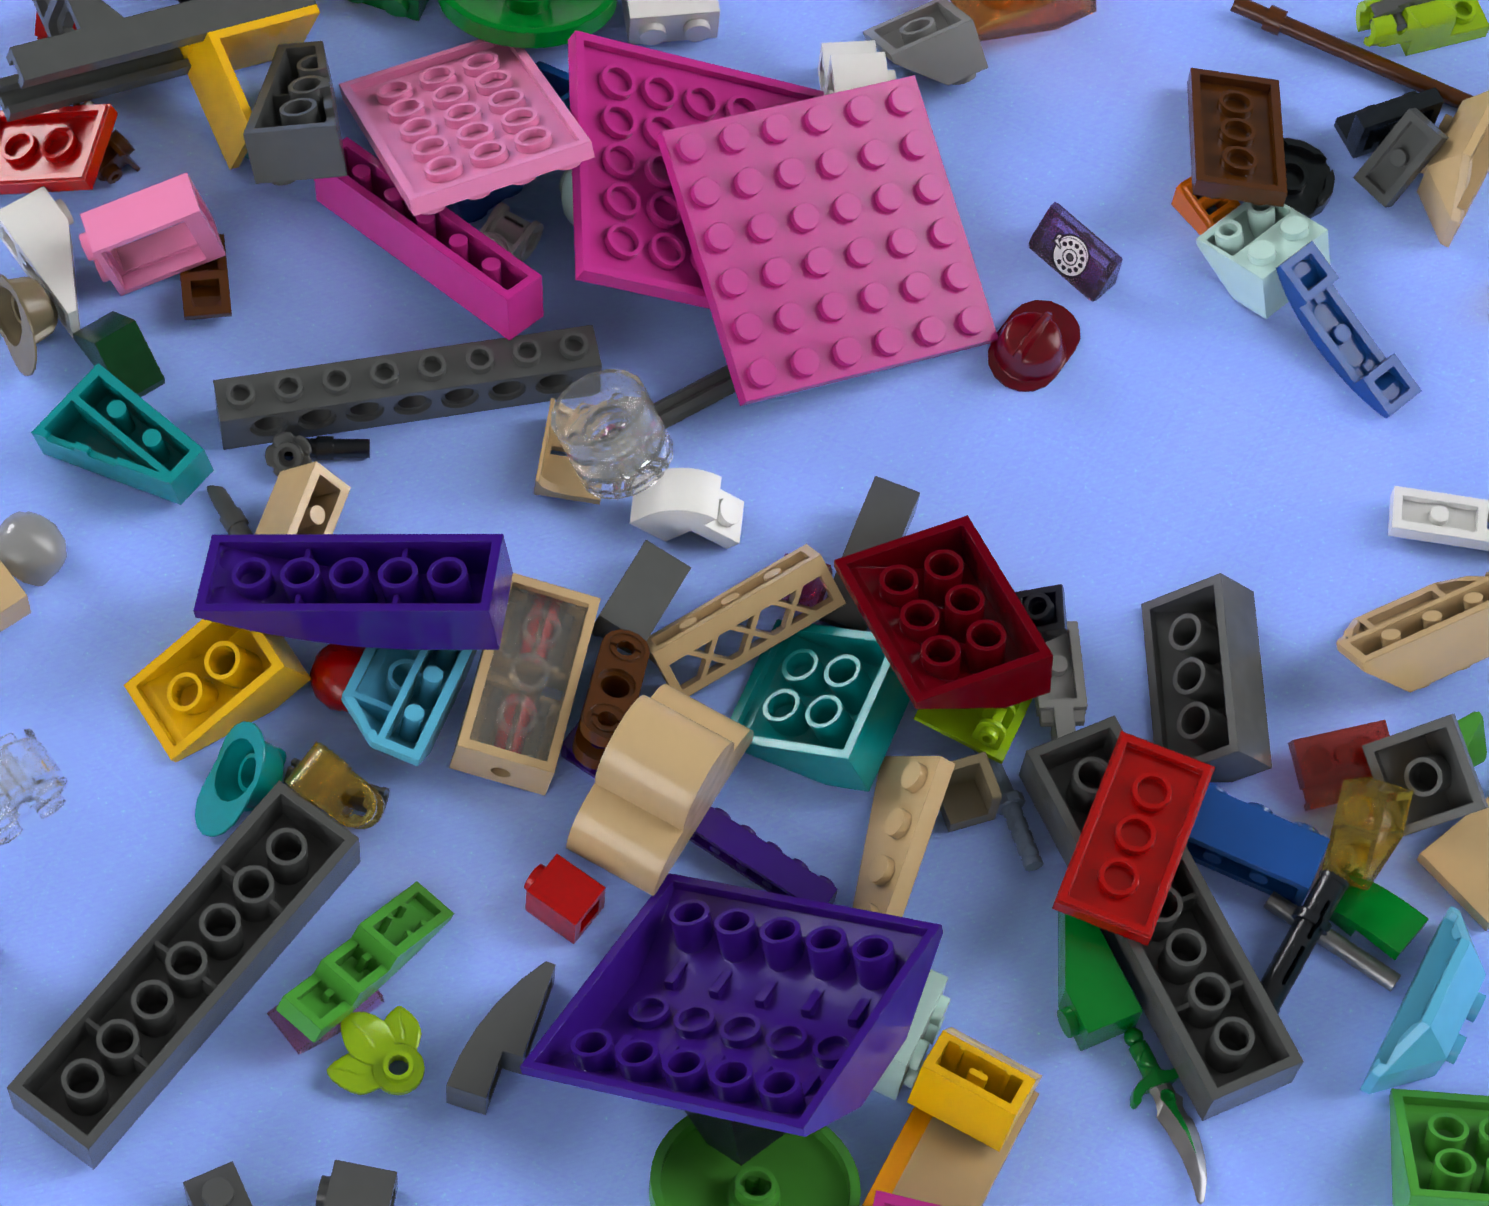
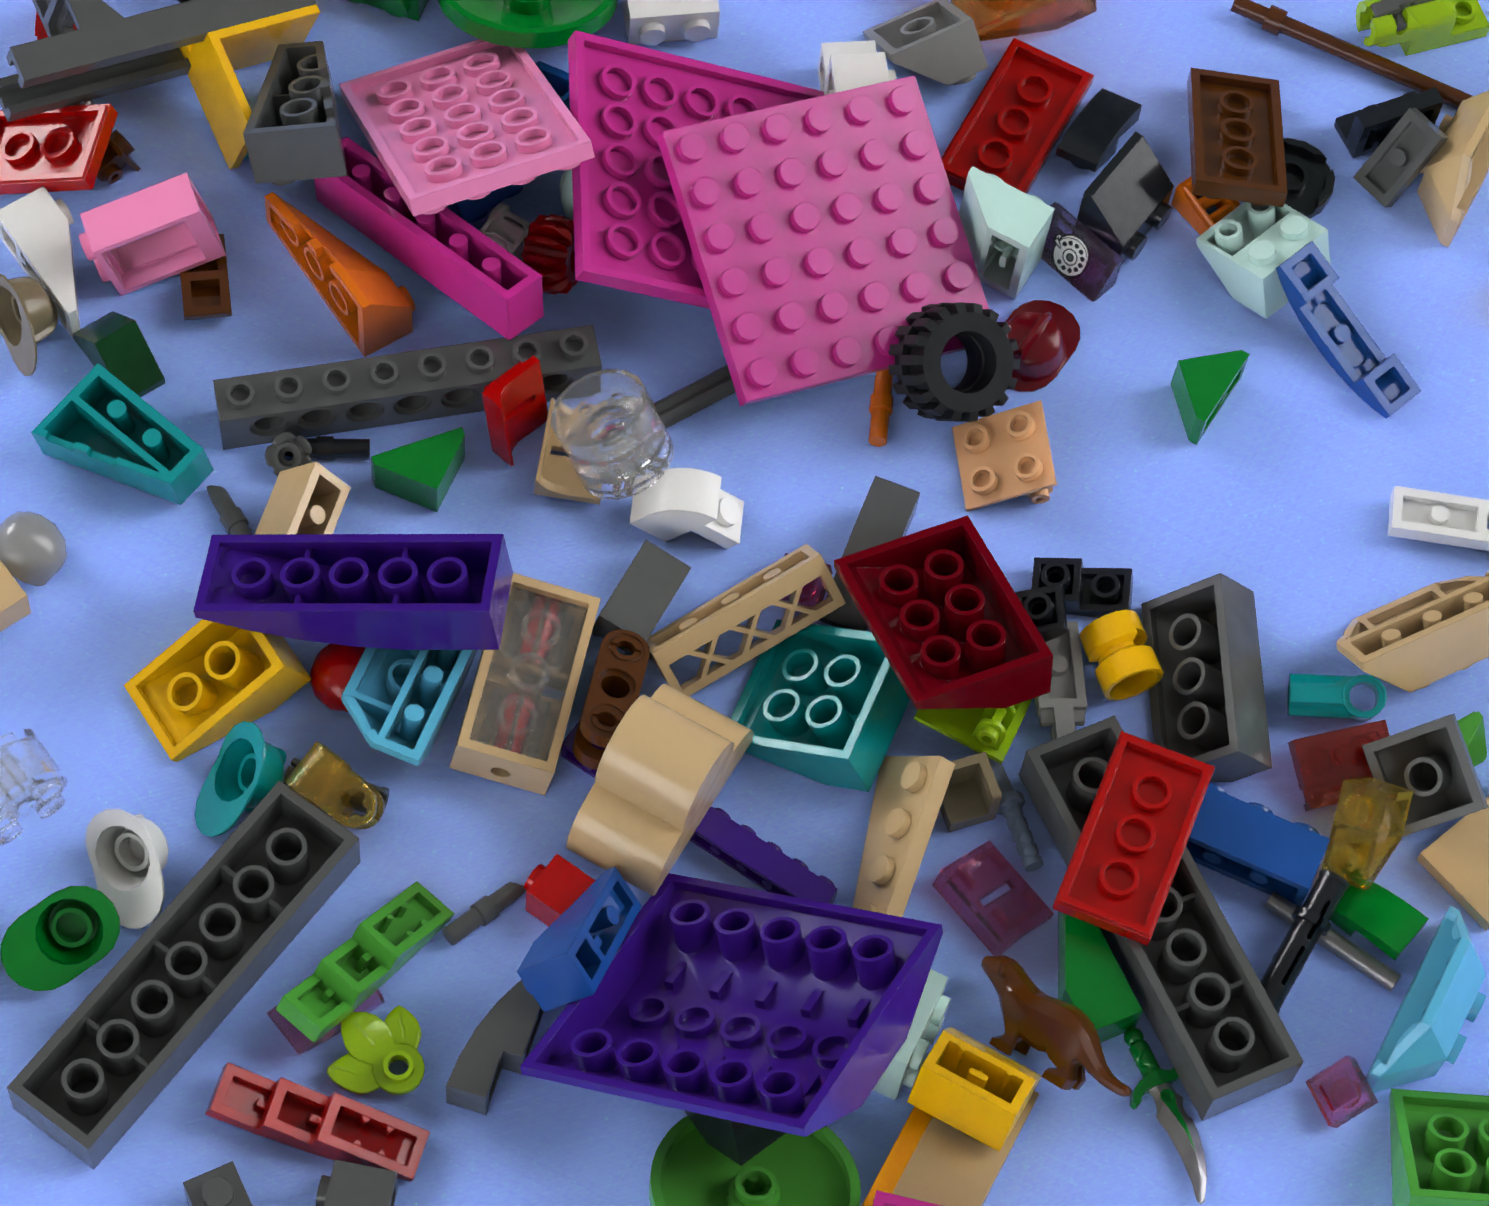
(60, 938): none -> green piece
(128, 864): none -> white piece
(317, 1123): none -> red slope
(352, 286): none -> orange wedge
(421, 469): none -> green slope
(482, 912): none -> dark grey piece
(514, 406): none -> red piece
(551, 252): none -> red gear
(580, 943): none -> blue slope
(880, 408): none -> orange piece
(988, 362): none -> black tyre
(1003, 230): none -> light aqua slope
(1004, 918): none -> clear pink piece
(1005, 457): none -> light nougat hinge
(1017, 117): none -> red tile
(1049, 1027): none -> reddish brown animal
(1087, 590): none -> black slope
(1097, 129): none -> black slope
(1123, 659): none -> yellow wheel
(1128, 199): none -> black slope
(1203, 387): none -> green slope
(1330, 696): none -> teal piece
(1341, 1091): none -> clear pink plate

